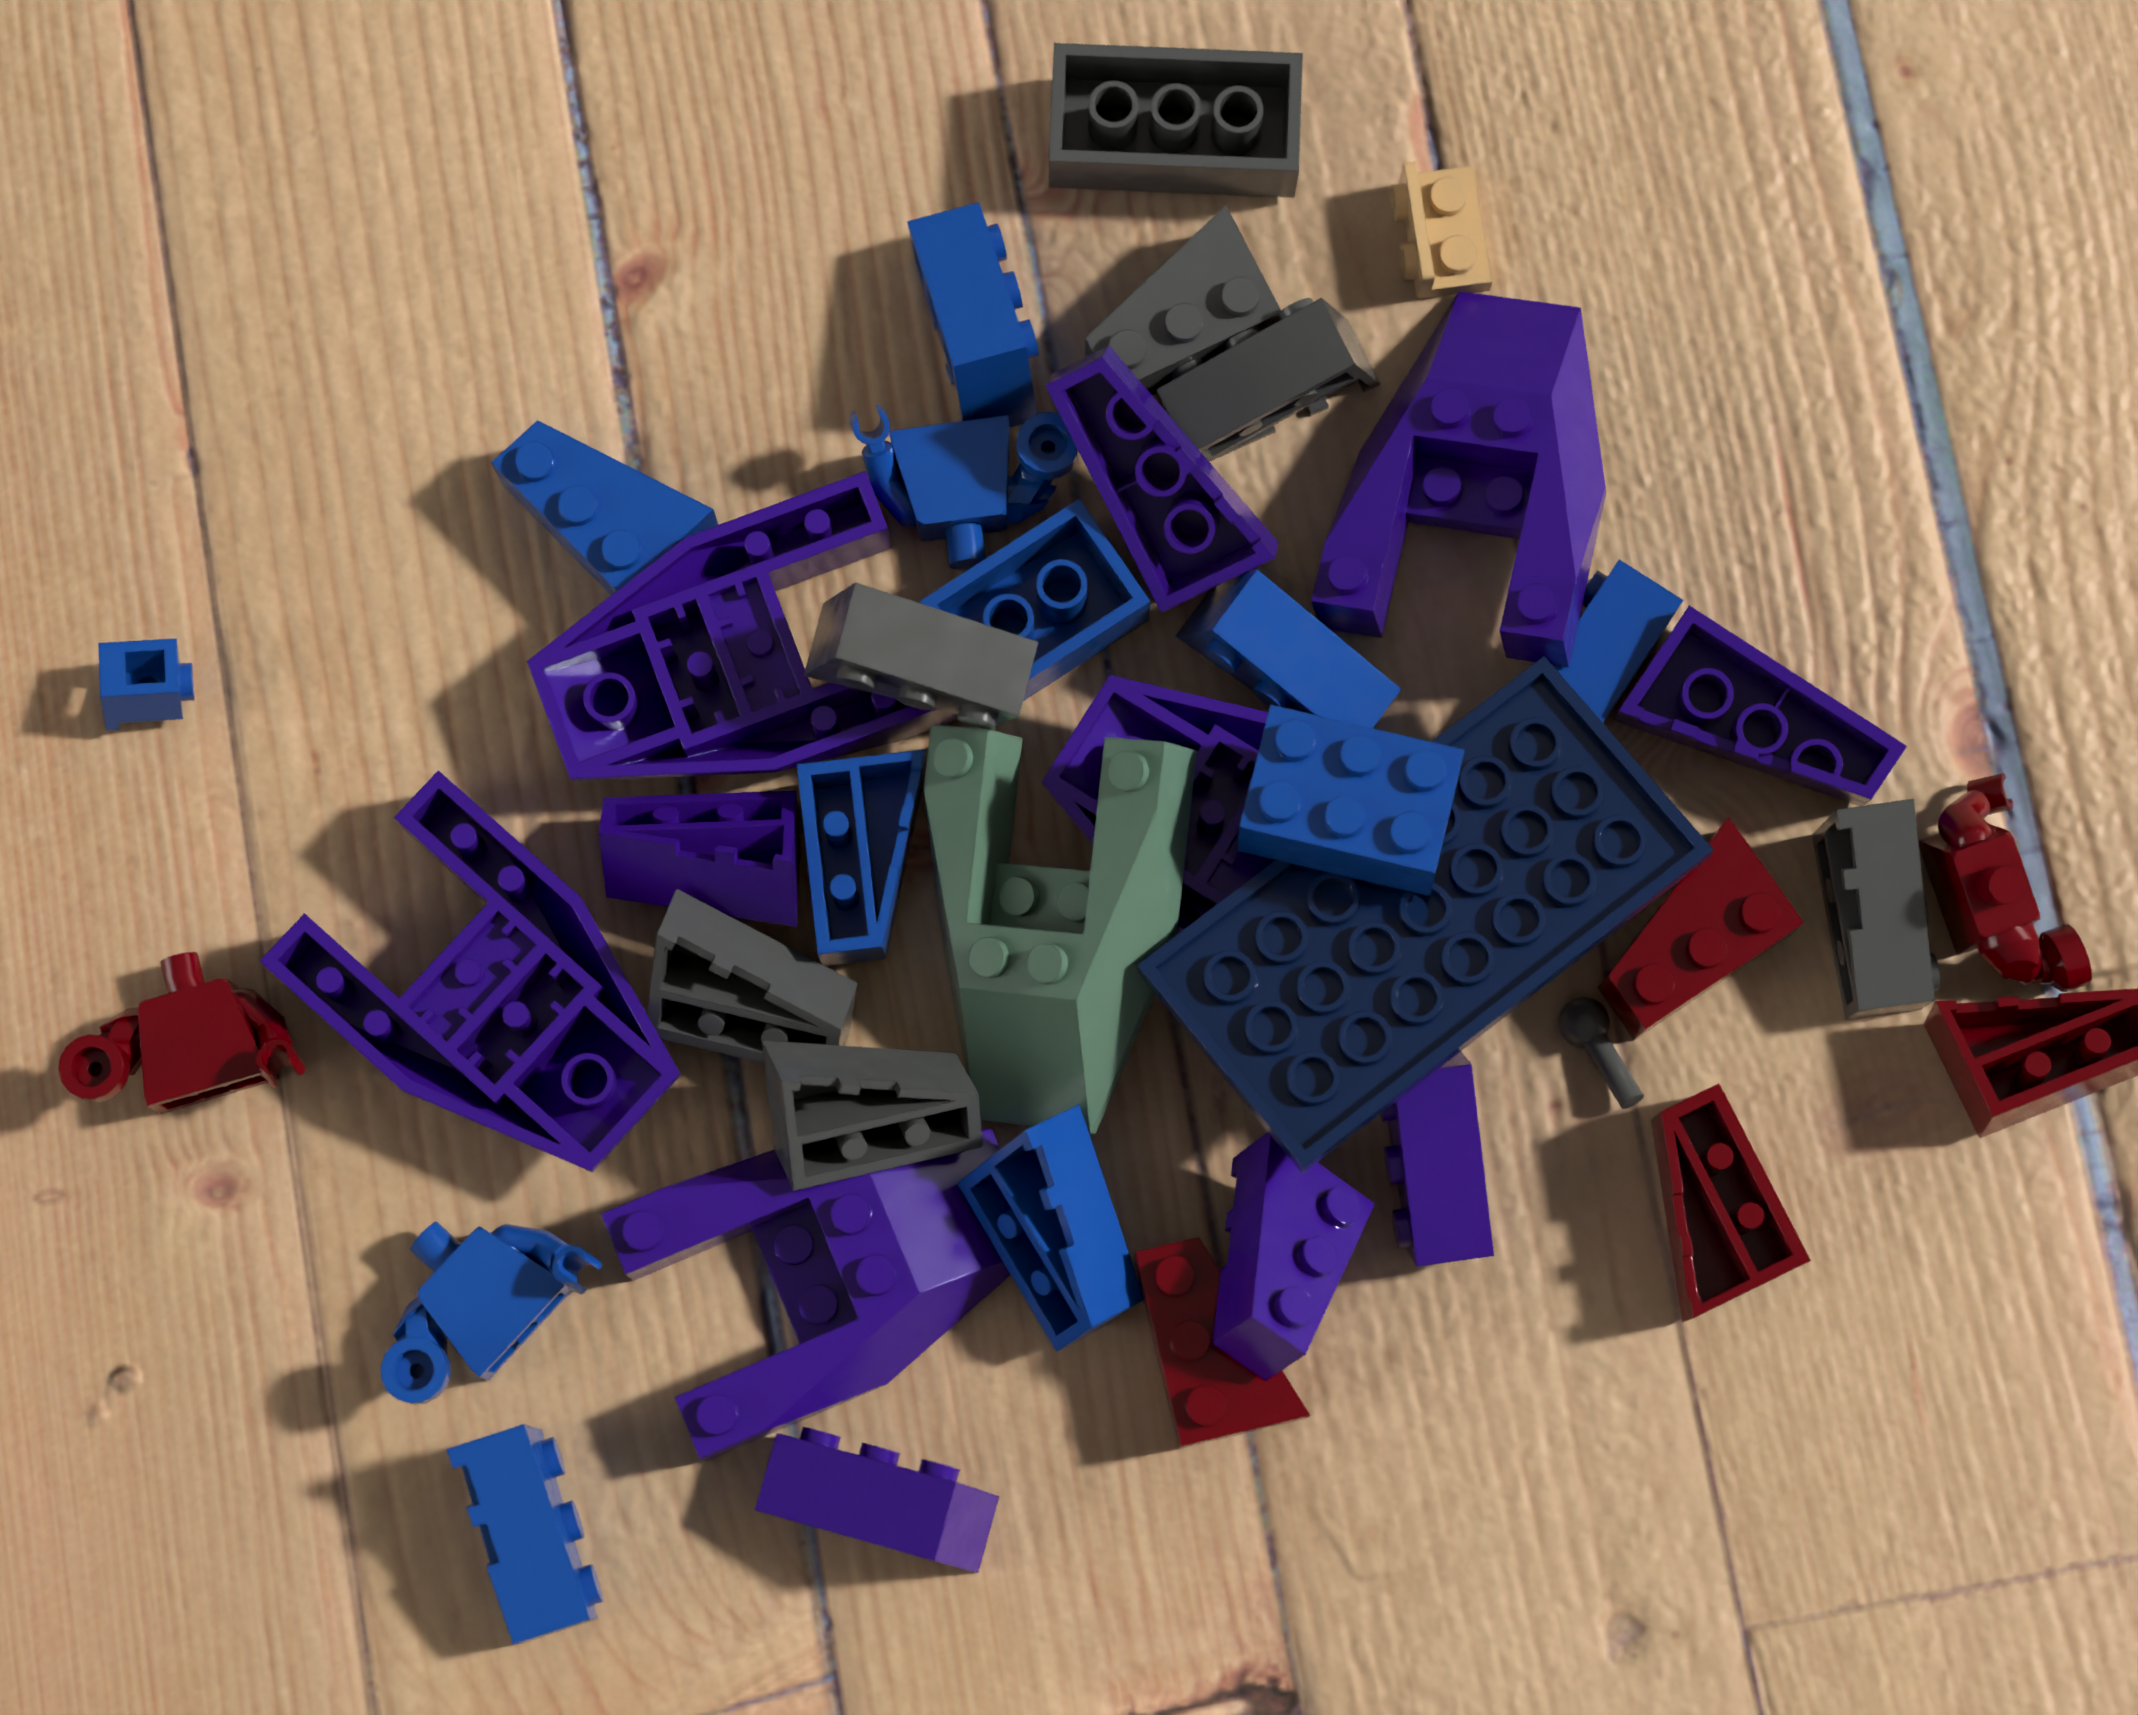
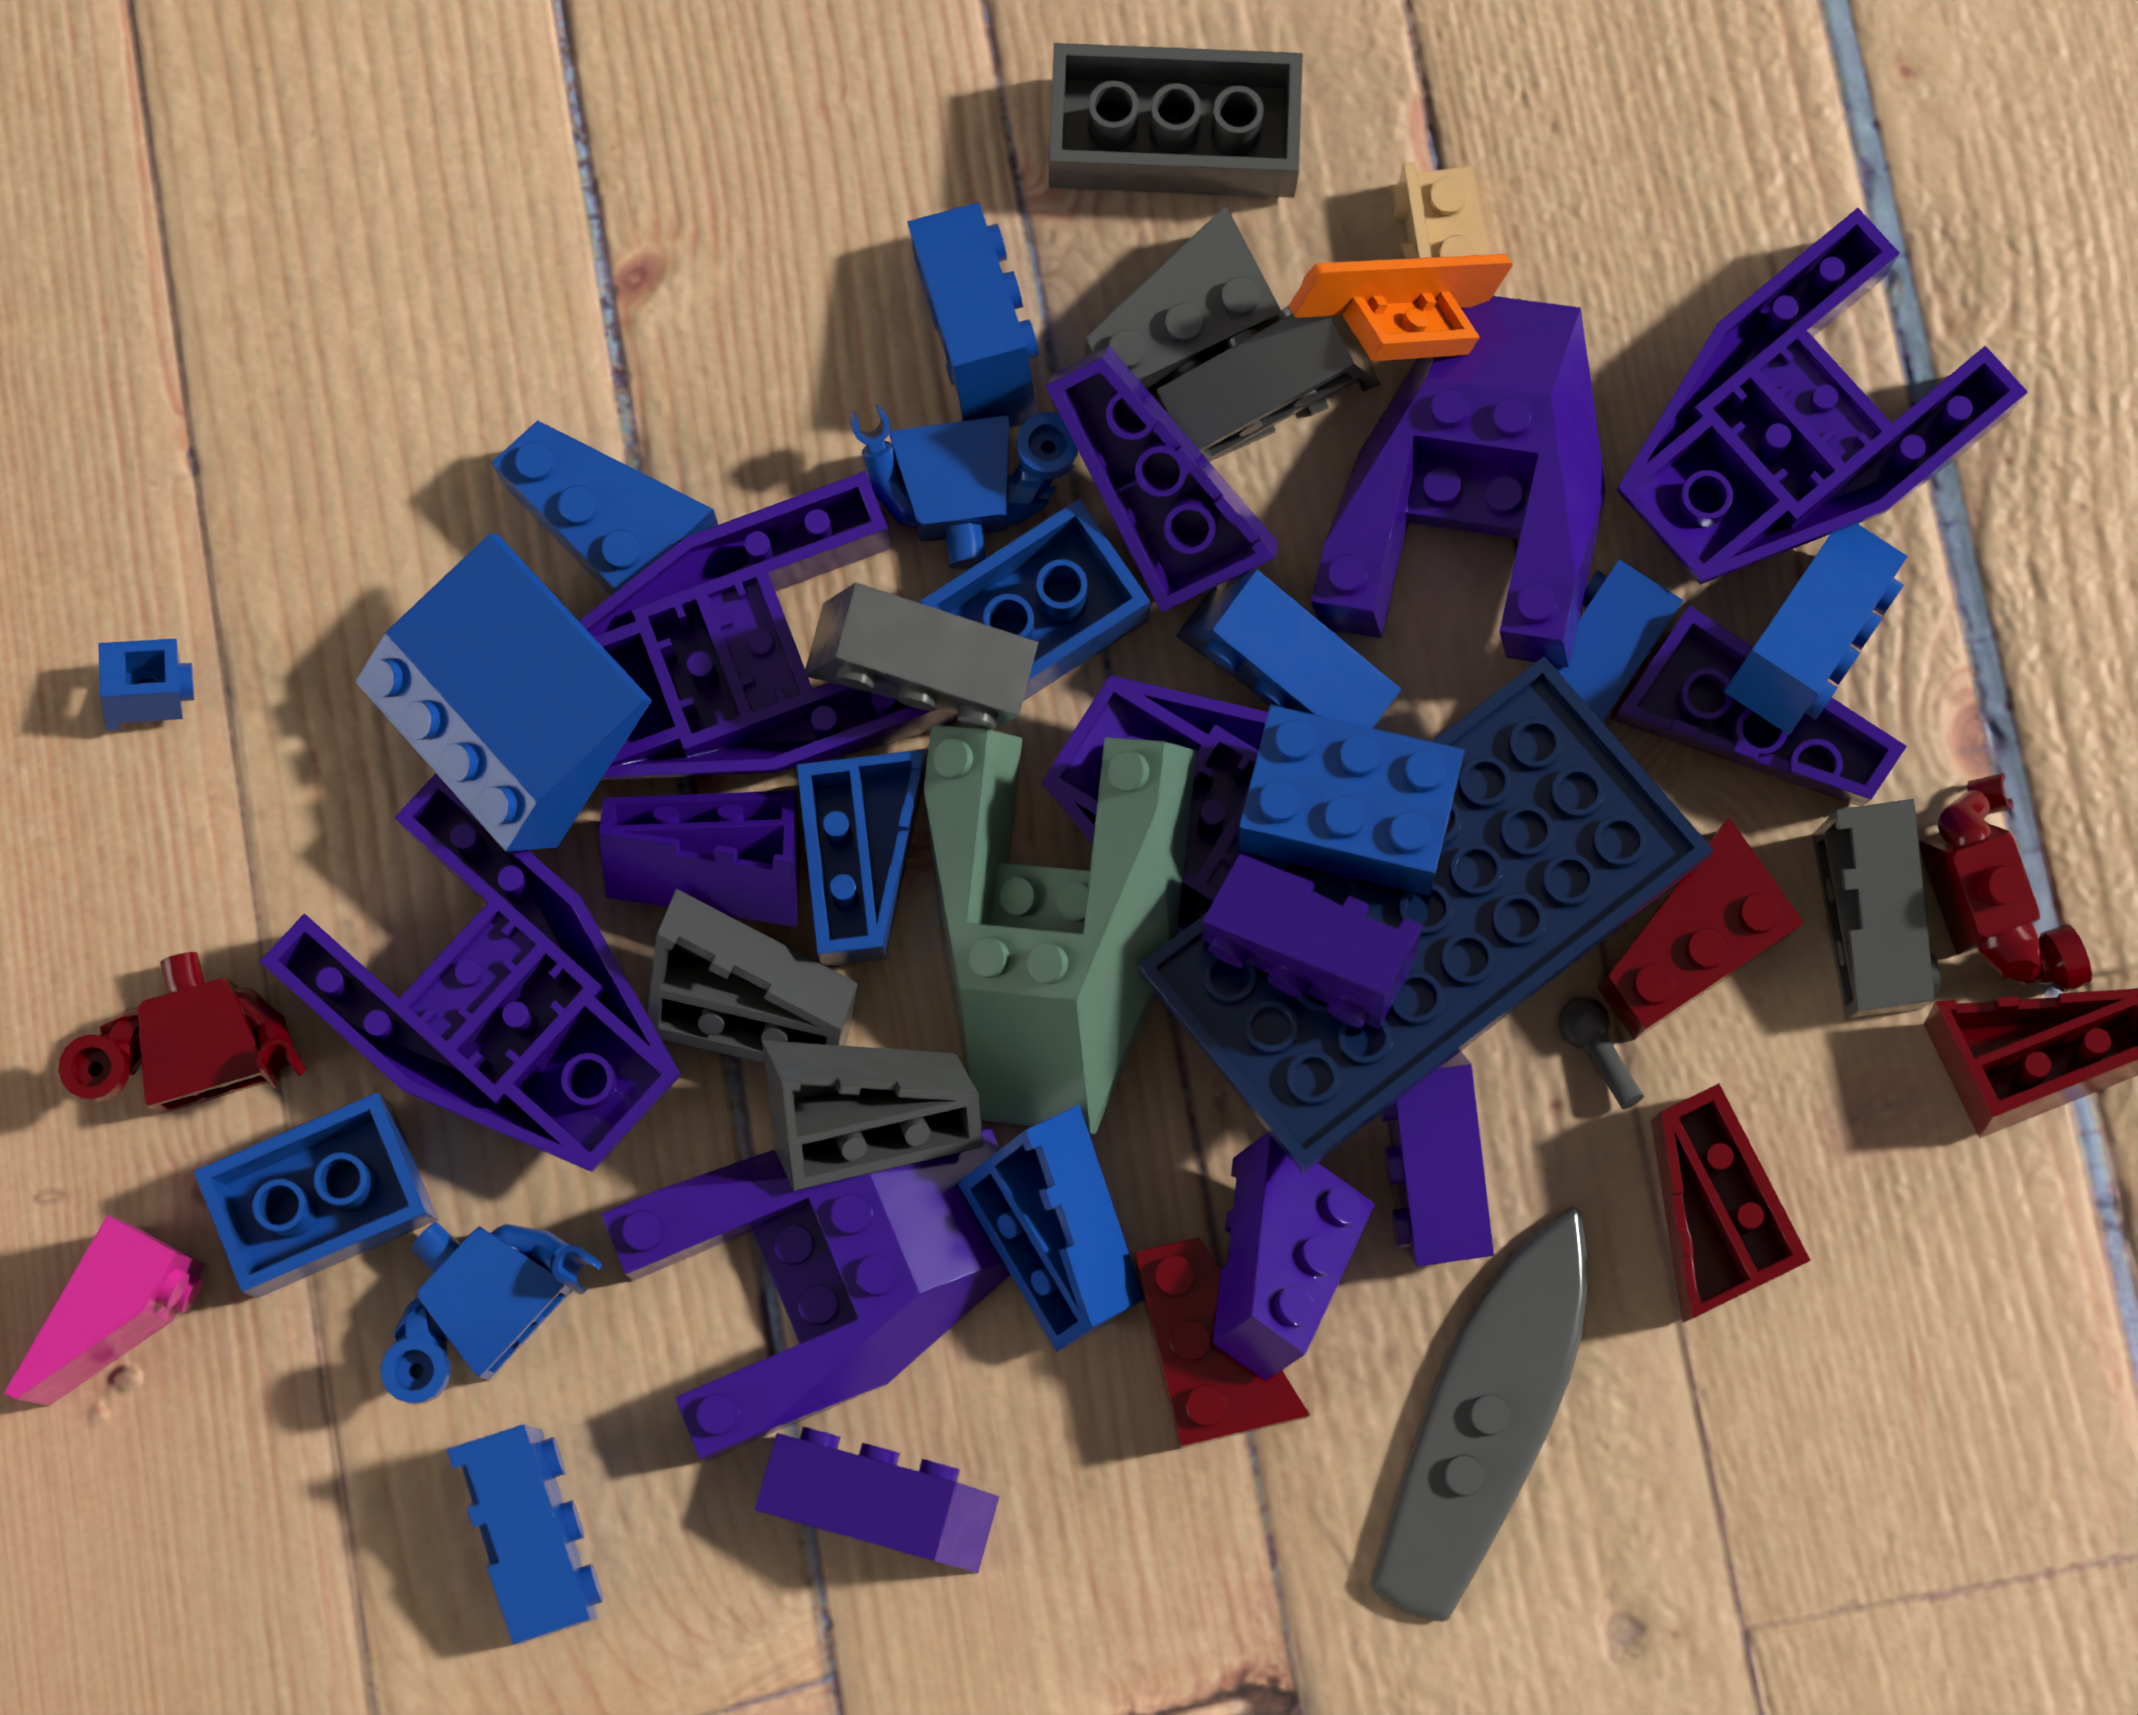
(113, 1302): none -> dark pink slope
(315, 1195): none -> blue brick
(505, 696): none -> blue slope
(1310, 942): none -> dark purple wedge
(1404, 304): none -> orange bracket
(1485, 1421): none -> dark grey piece
(1778, 440): none -> dark purple wedge
(1816, 626): none -> blue brick

